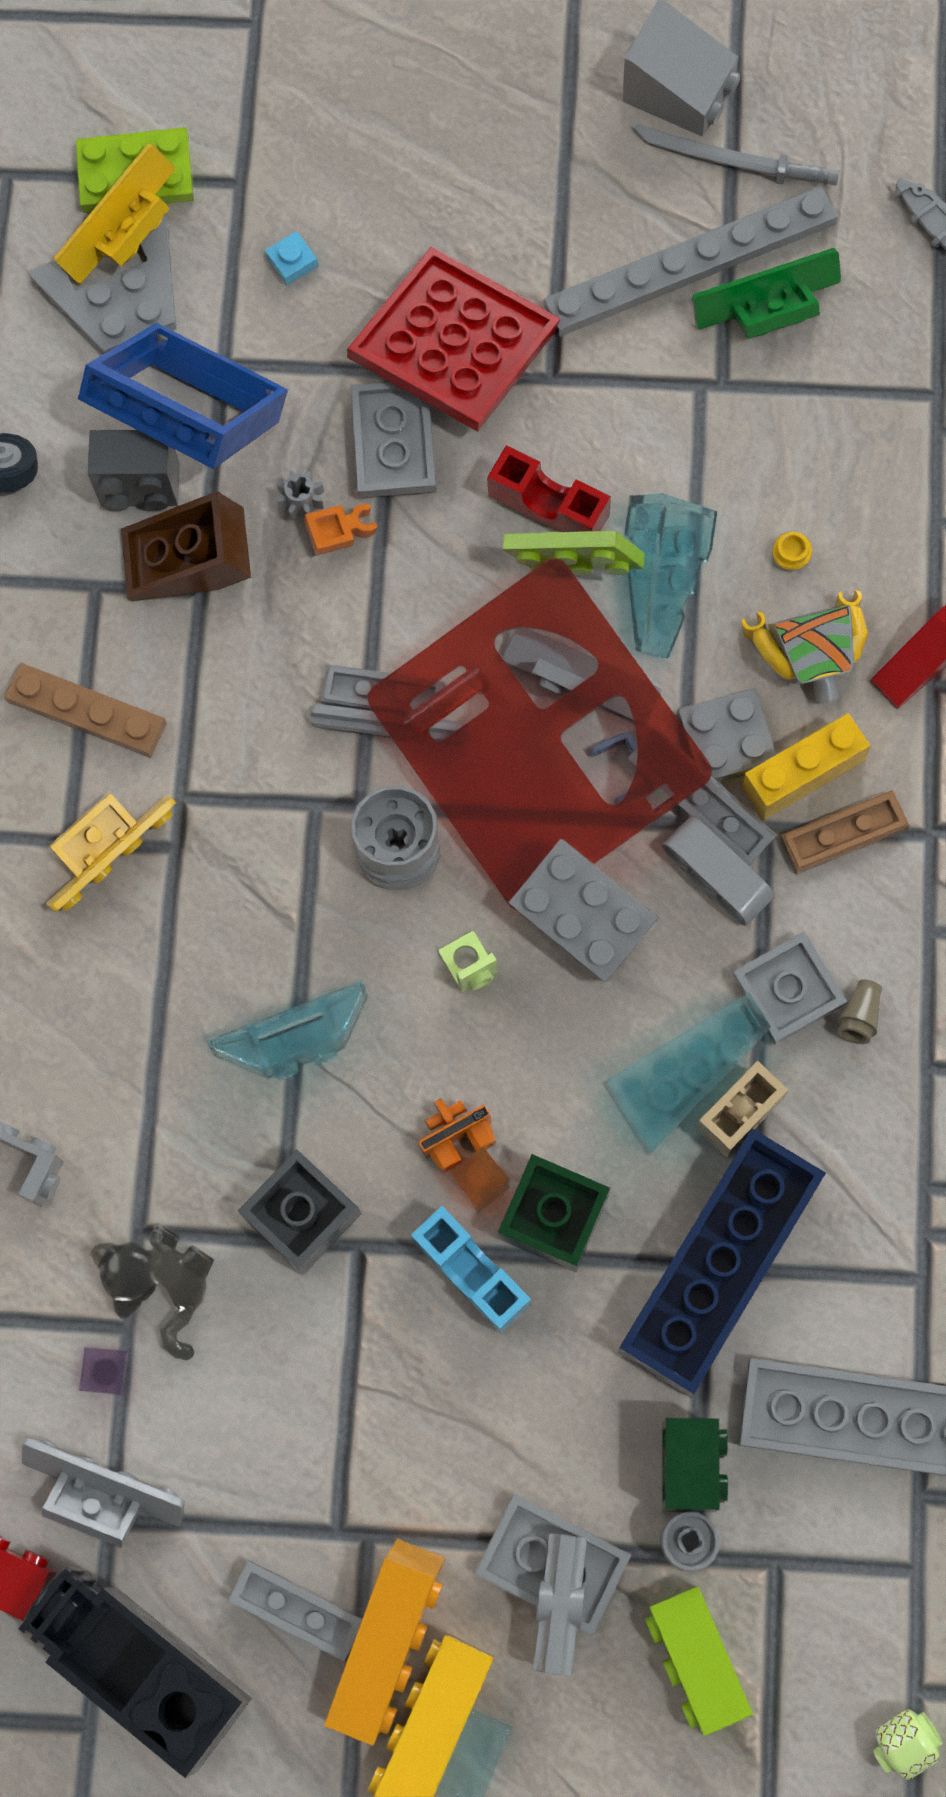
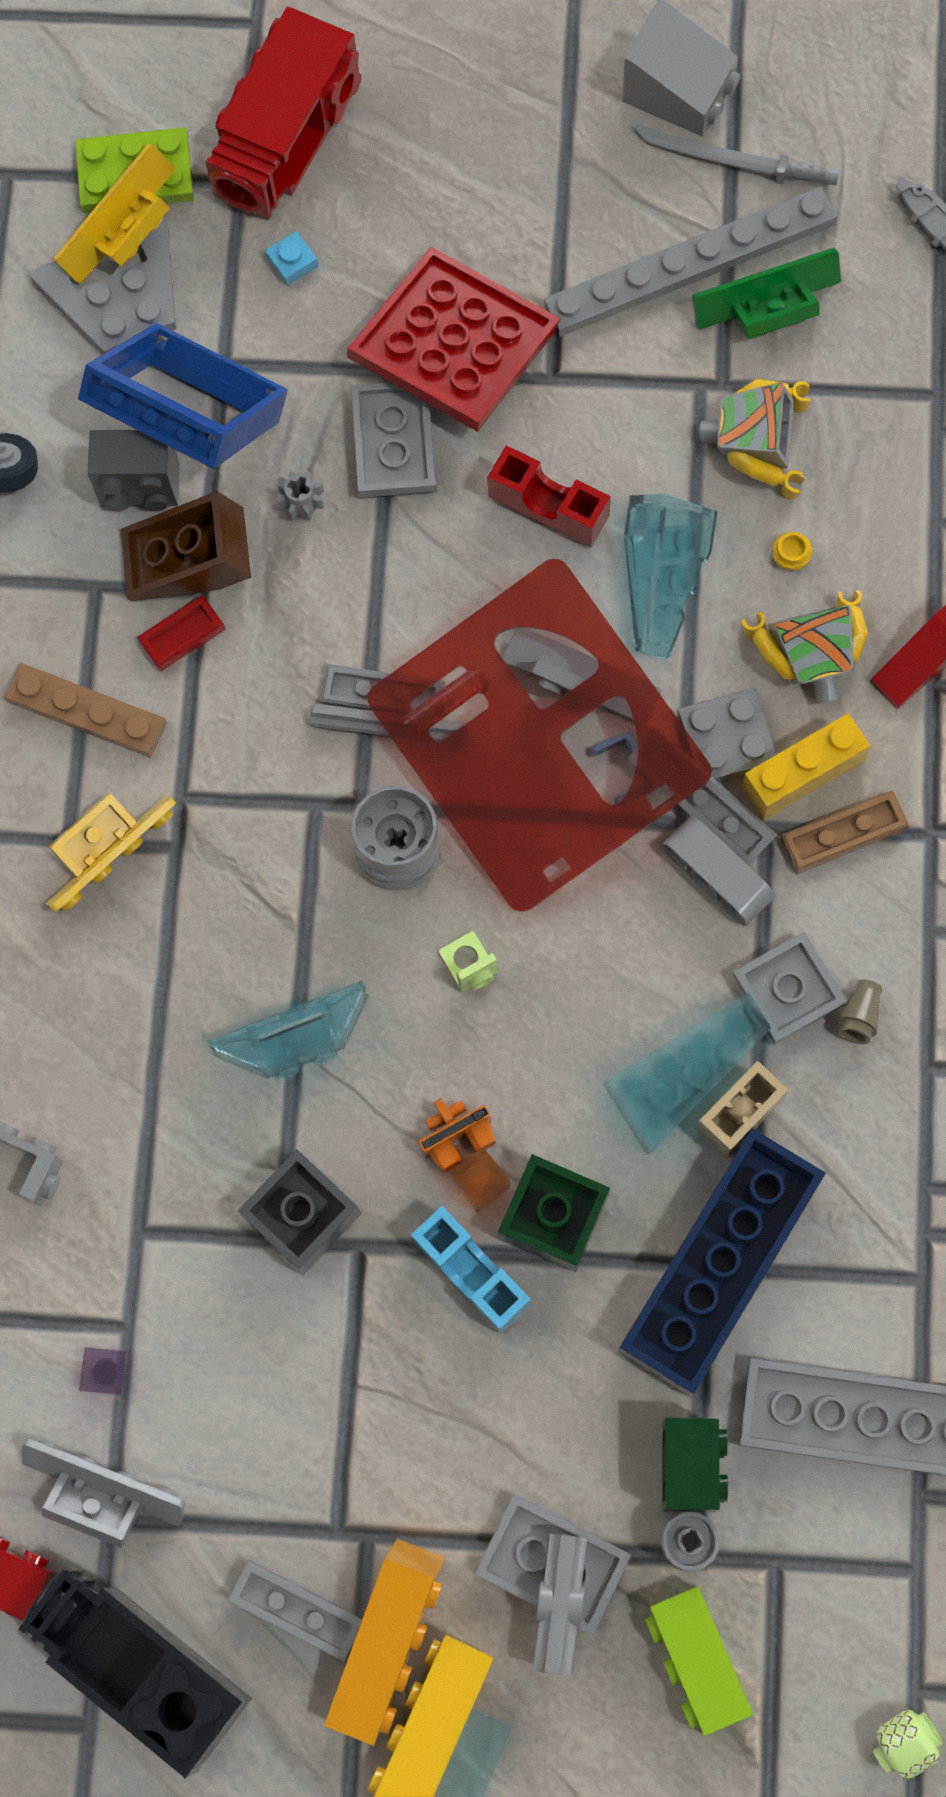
(133, 1274): clear smoke animal -> none
(181, 633): none -> red tile
(282, 111): none -> red piece
(334, 530): orange plate -> none
(577, 549): lime plate -> none
(584, 910): light grey brick -> none
(757, 431): none -> torso

